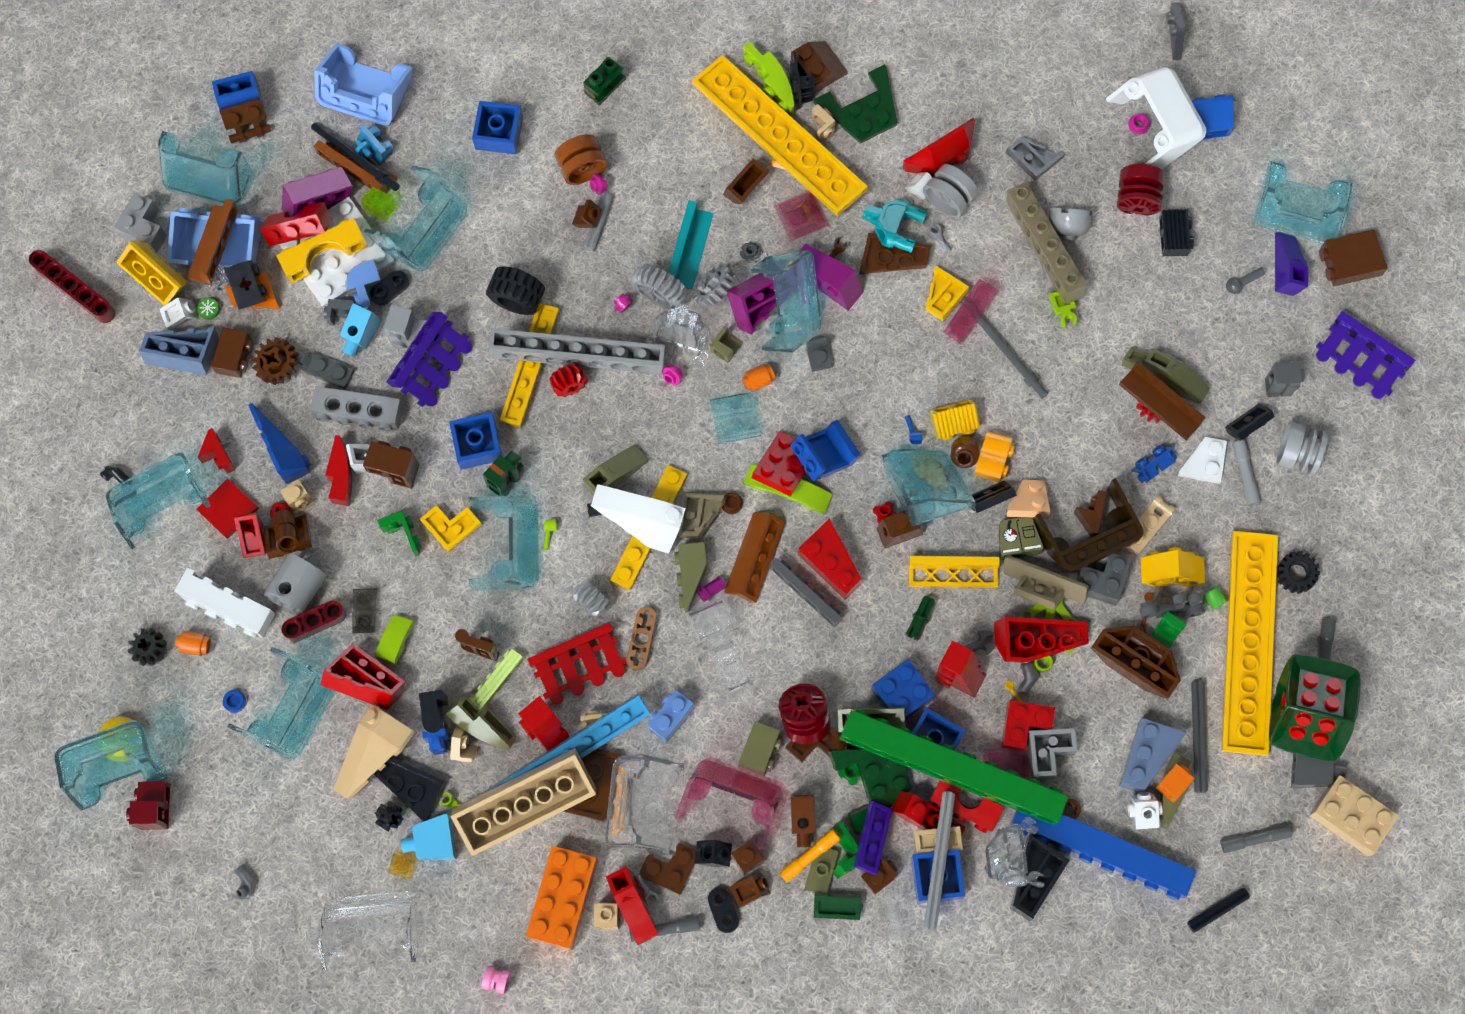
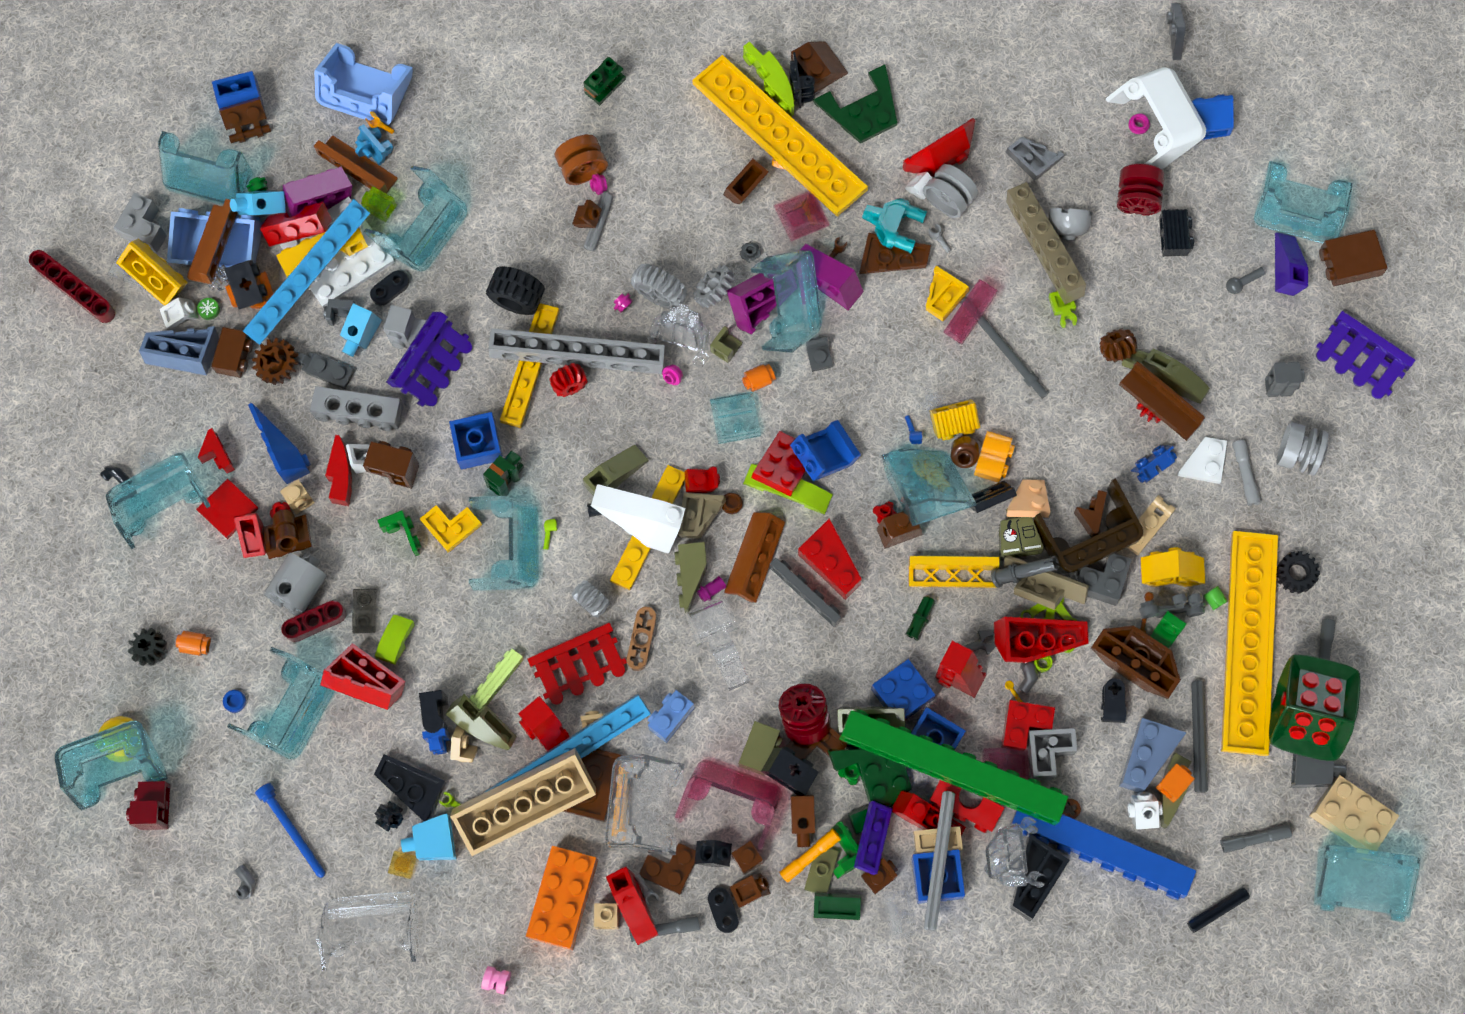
(224, 604): white wedge -> none
(254, 203): none -> medium azure torso
(257, 184): none -> green plate
(267, 794): none -> blue piece
(306, 272): none -> dark azure plate
(358, 277): medium blue brick -> none
(373, 743): tan wedge -> none
(376, 122): none -> light orange hand
(380, 175): black bar -> none
(481, 647): reddish brown plate -> none
(497, 127): blue brick -> none
(690, 244): teal panel -> none
(701, 480): none -> red bracket
(778, 769): none -> black brick
(825, 120): tan bracket -> none
(1015, 572): none -> dark grey pin
(1113, 705): none -> black piece
(1118, 345): none -> reddish brown gear
(1249, 422): black plate -> none
(1366, 880): none -> clear light blue windscreen

